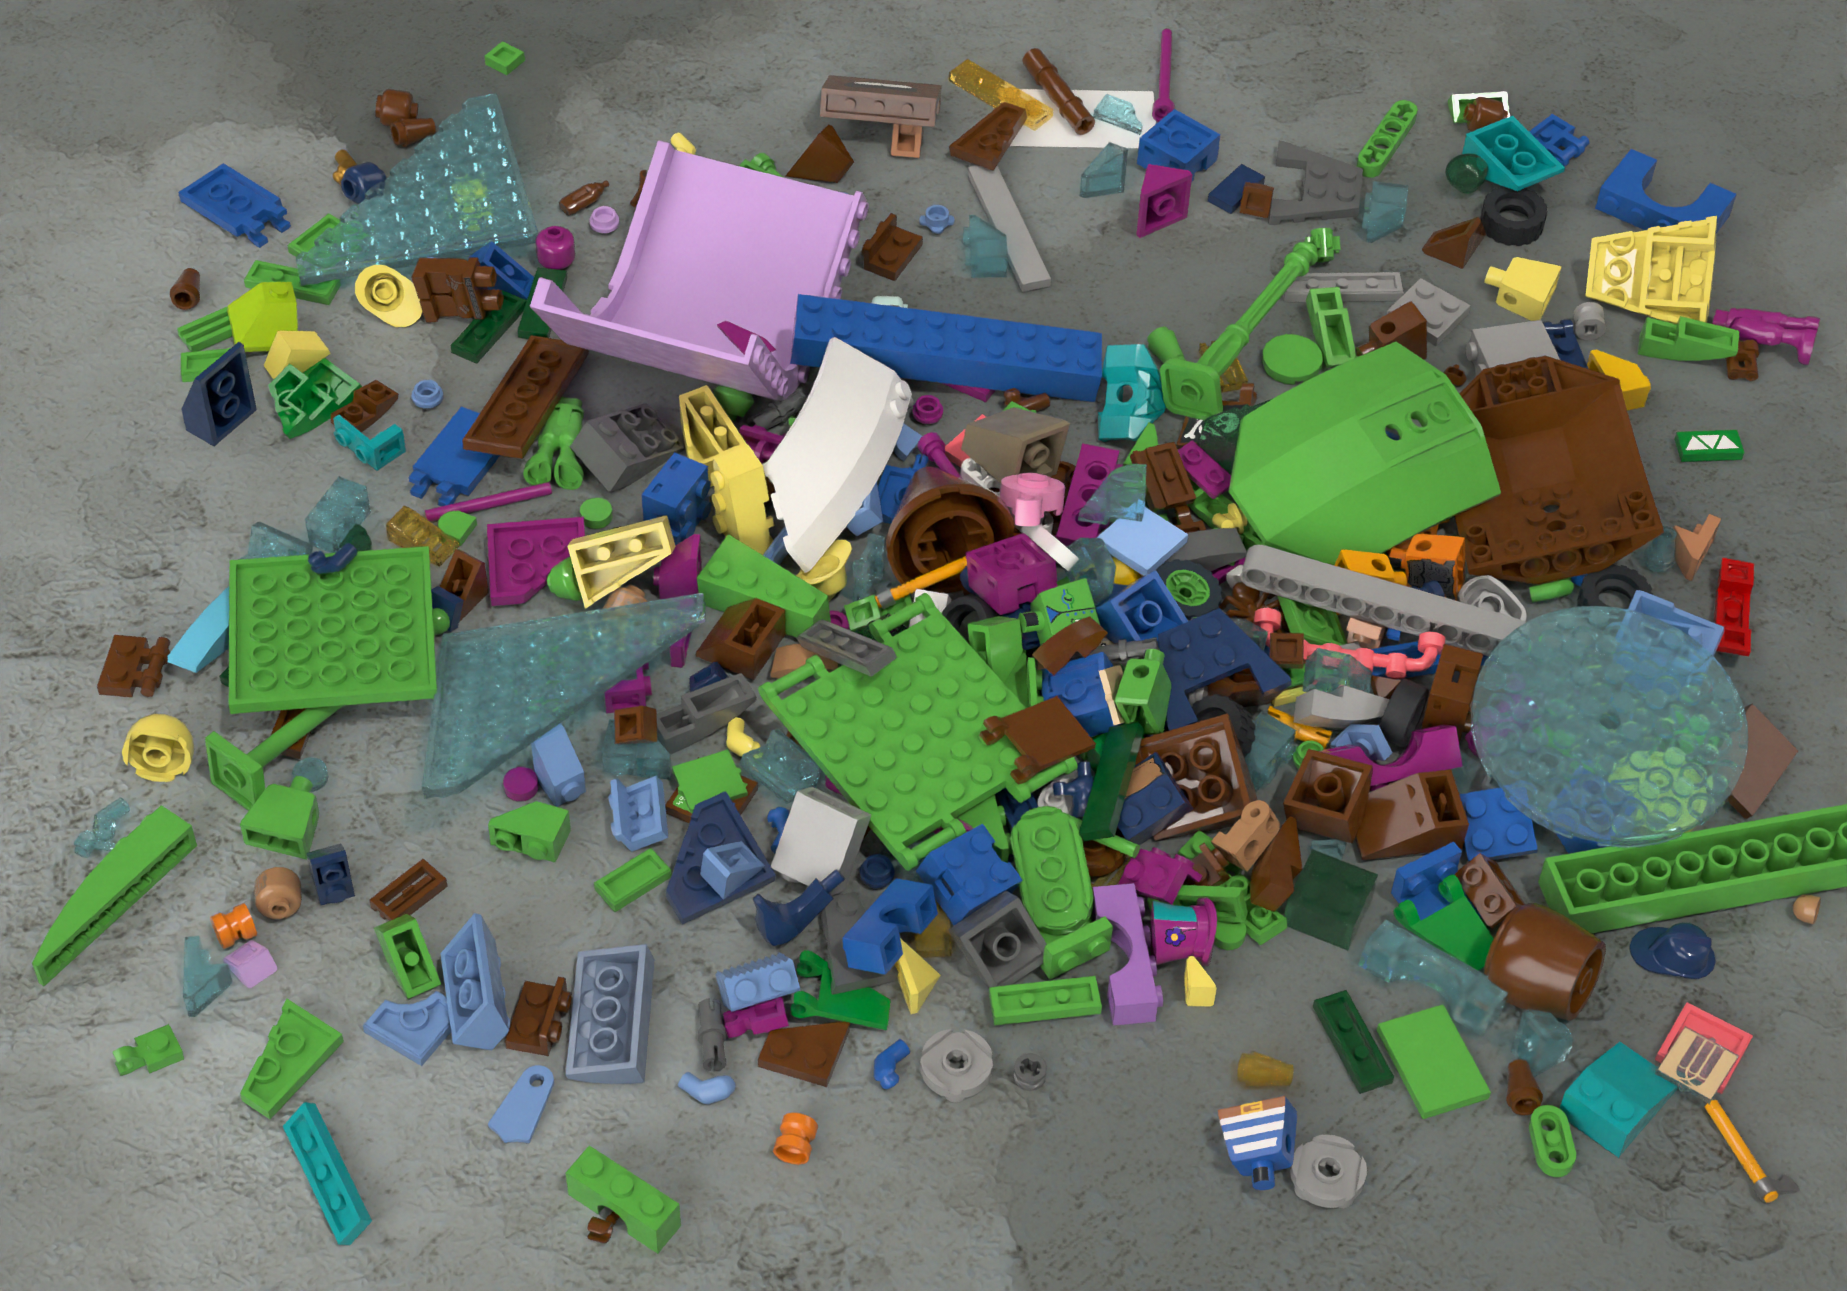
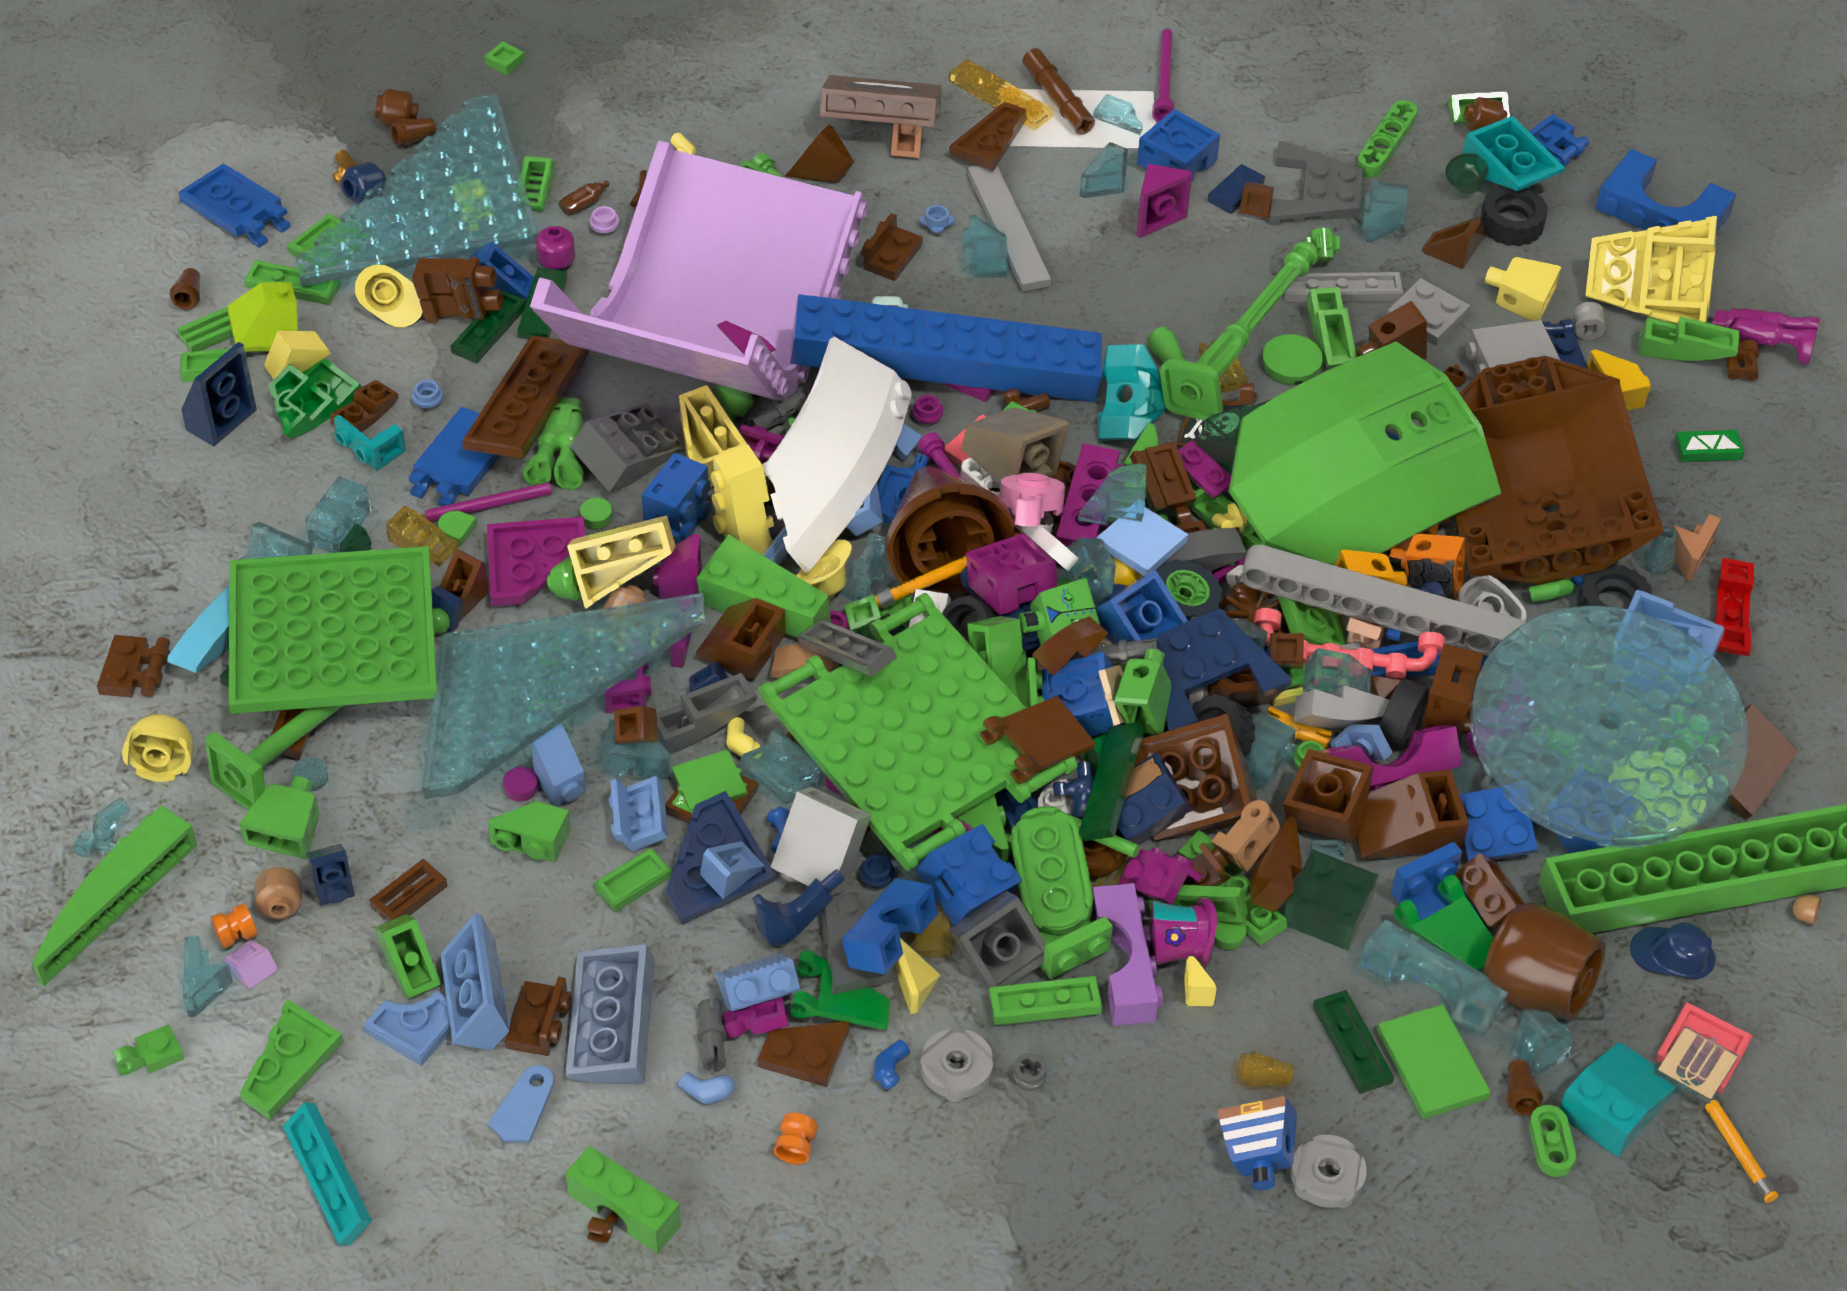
(334, 563): dark blue arm -> none
(538, 166): none -> bright green slope

